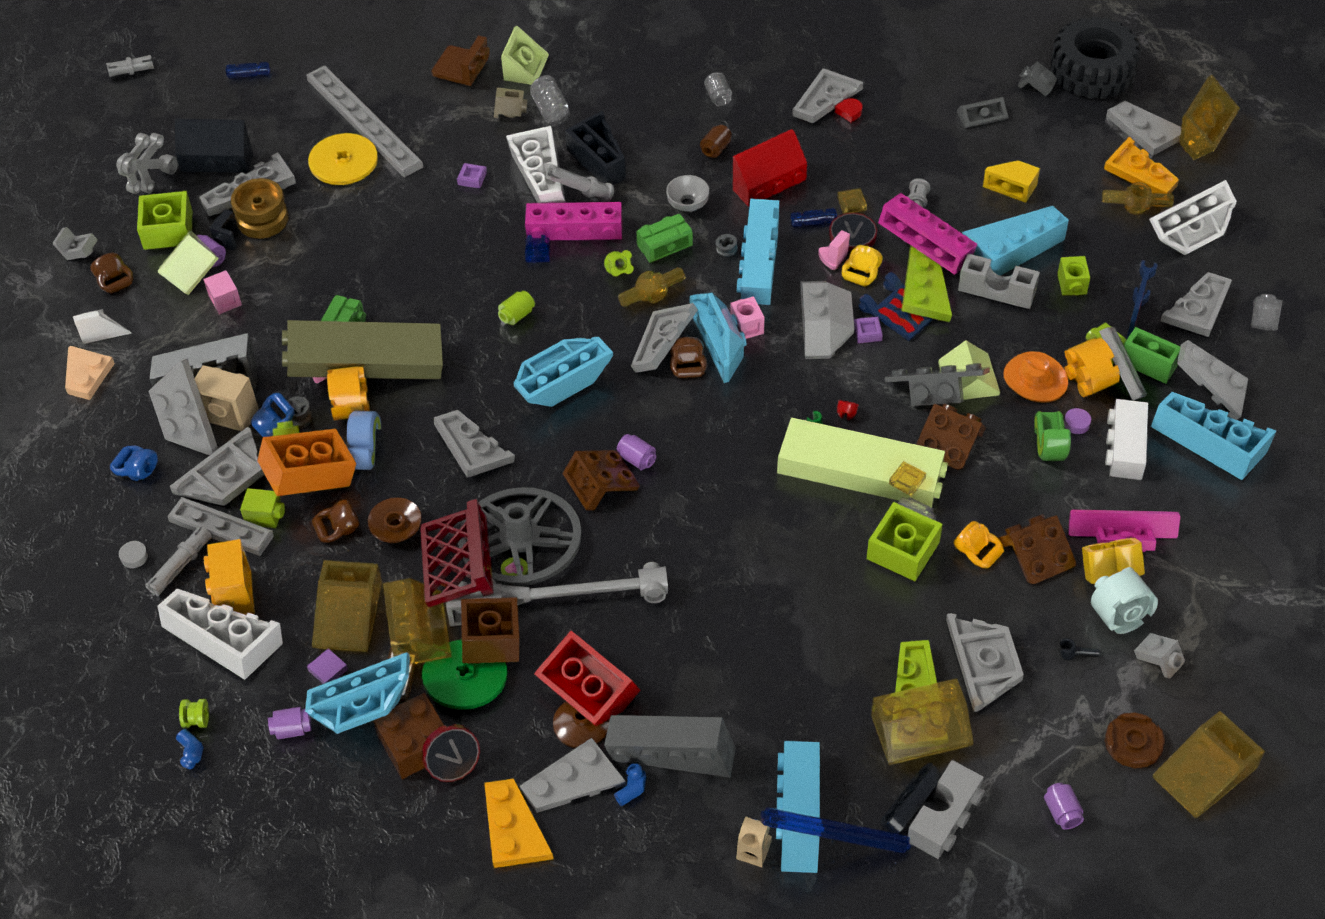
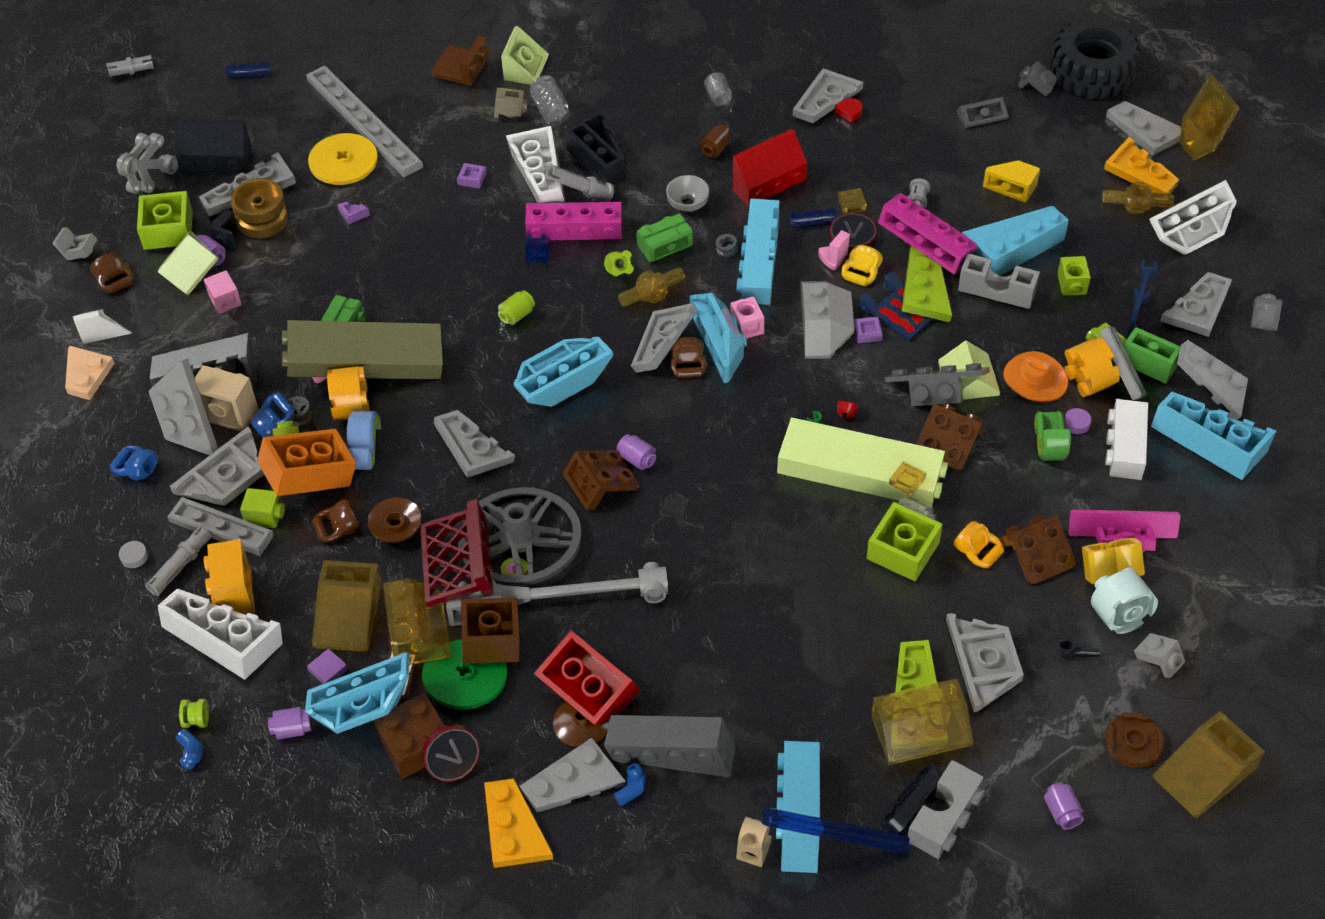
(353, 212): none -> medium lavender tile

